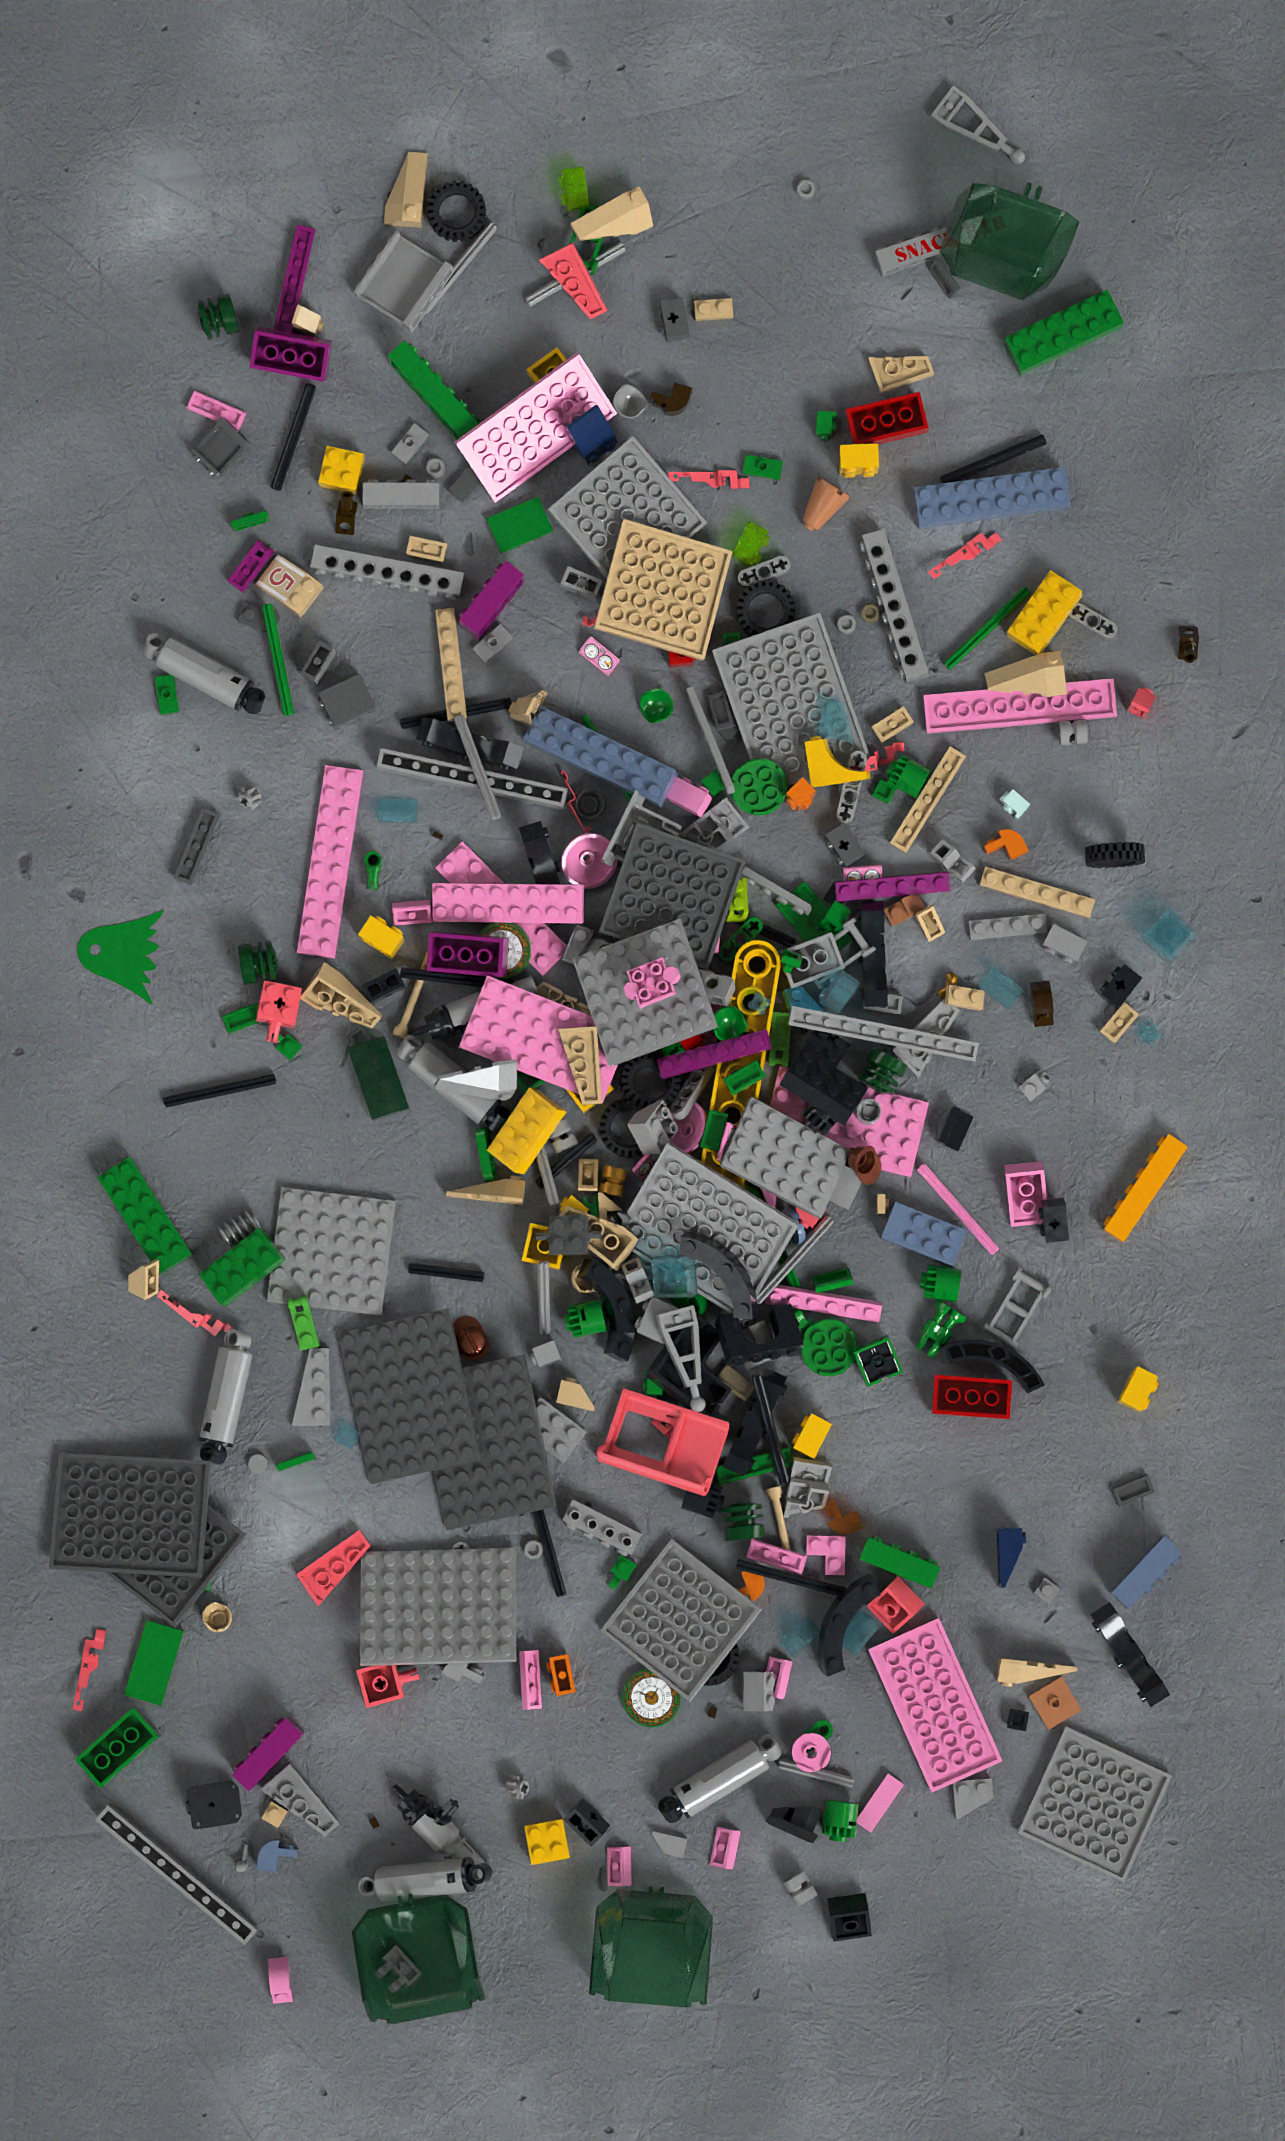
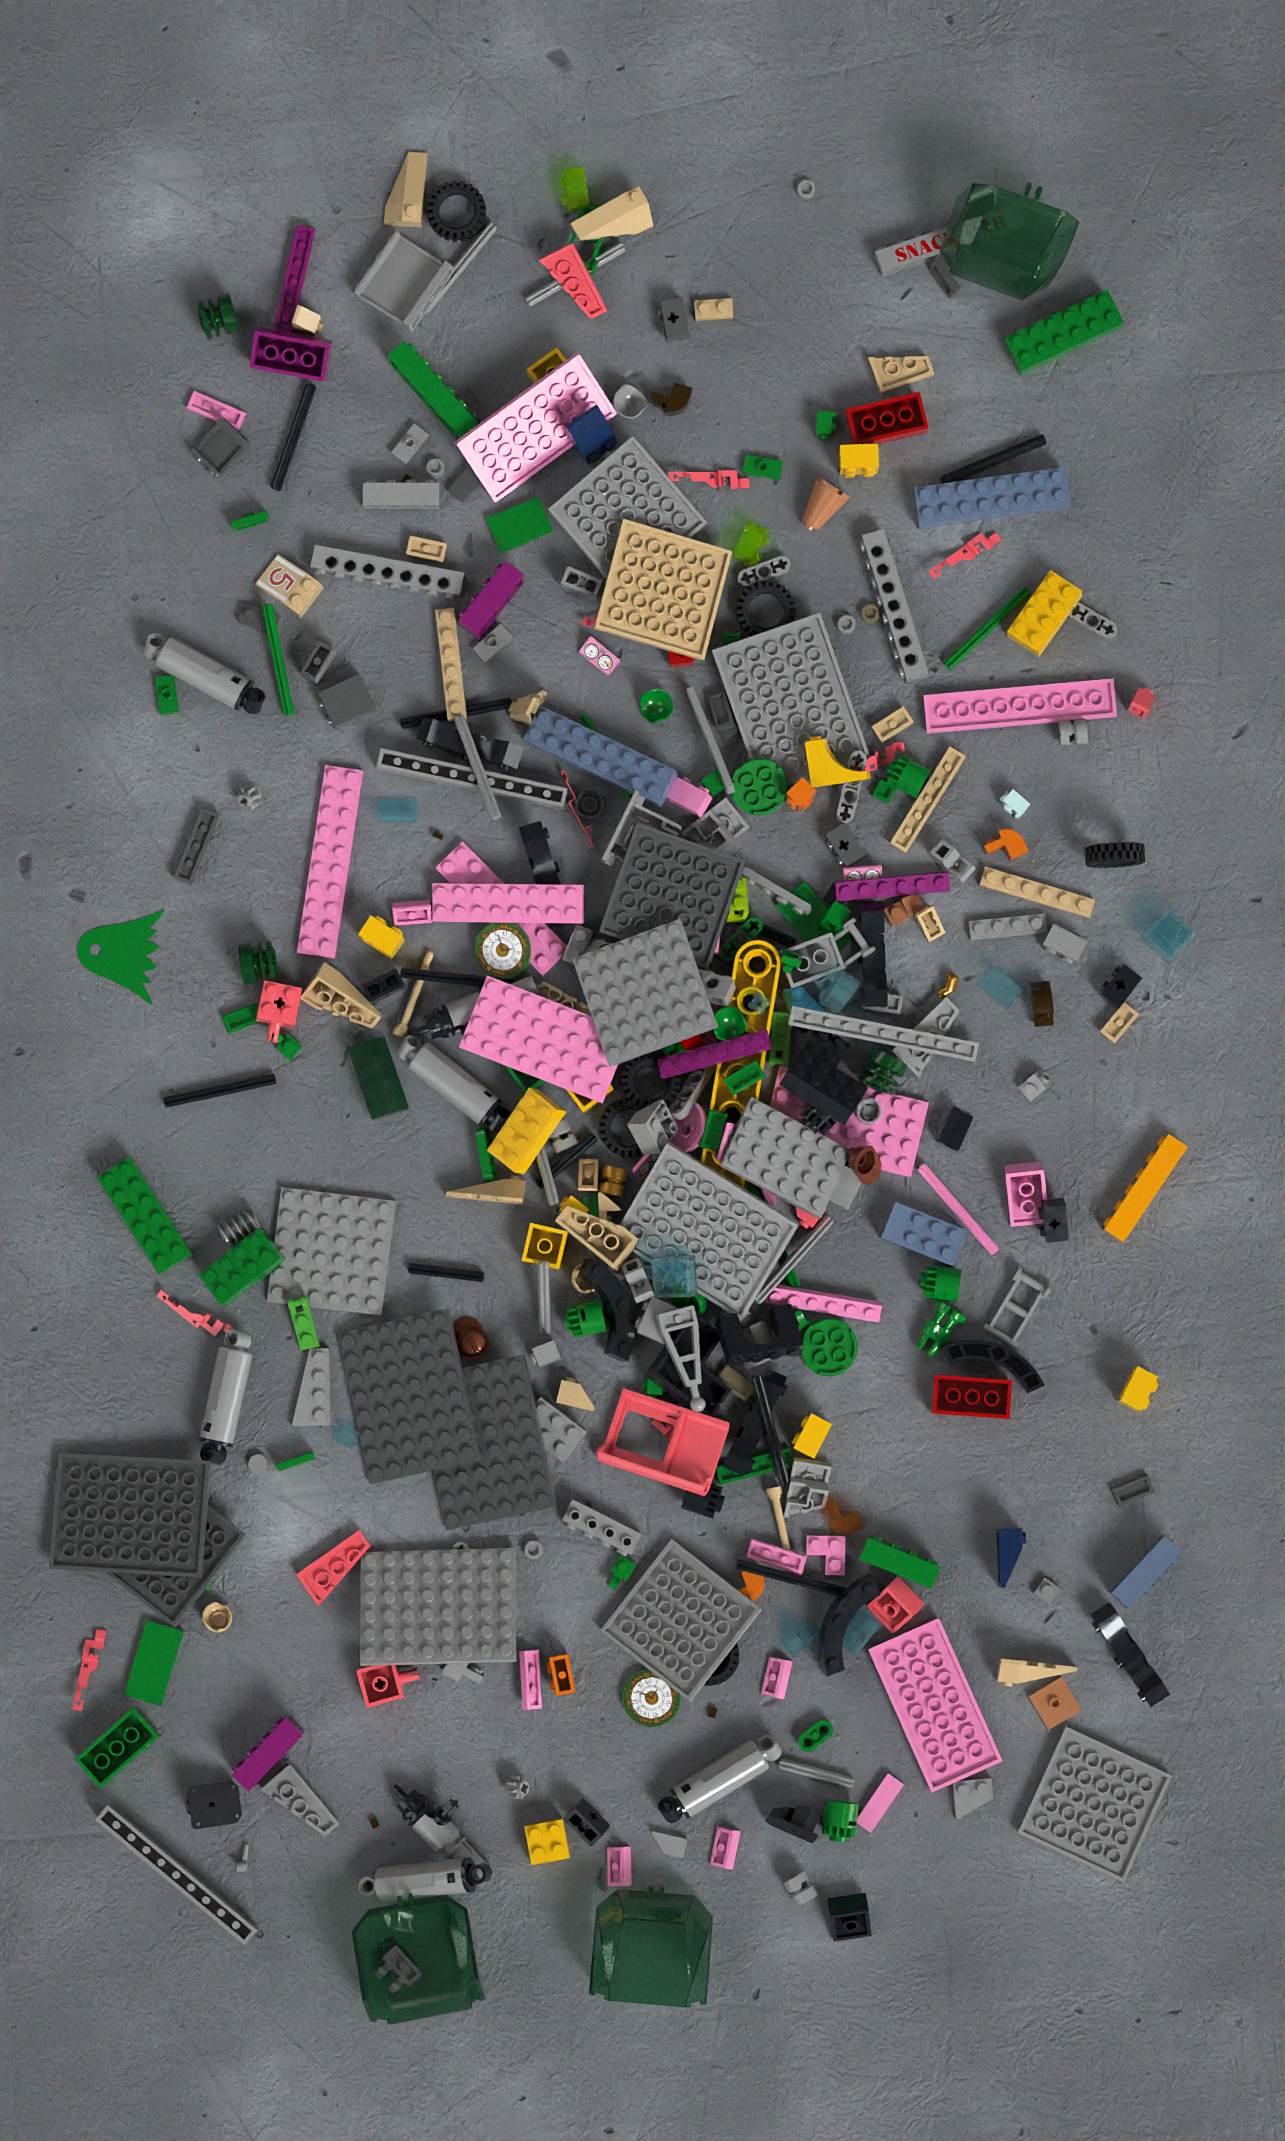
(145, 1280): tan slope -> none
(250, 566): magenta plate -> none
(270, 1853): sand blue brick -> none
(274, 1814): tan plate -> none
(280, 1980): bright pink brick -> none
(341, 470): yellow brick -> none
(346, 513): dark brown bracket -> none
(372, 870): green pin -> none
(467, 954): magenta brick -> none
(487, 1083): light grey wedge -> none
(550, 1553): black axle -> none
(568, 1235): dark grey plate -> none
(583, 1057): tan wing -> none
(589, 871): bright pink dish -> none
(625, 1218): dark grey bar -> none
(651, 982): bright pink piece -> none
(727, 1267): black brick -> none
(743, 1522): dark green wheel -> none
(758, 1691): light grey brick -> none
(799, 1235): sand blue plate -> none
(800, 1755): bright pink plate -> none
(832, 1280): green tile -> none
(835, 722): clear light blue wing -> none
(873, 1367): piece -> none
(882, 1204): tan plate -> none
(950, 106): light grey plate -> none
(964, 997): tan plate -> none
(1017, 1719): black plate -> none
(1035, 674): tan wedge -> none
(1150, 1039): clear light blue plate -> none
(1188, 644): dark brown bracket -> none

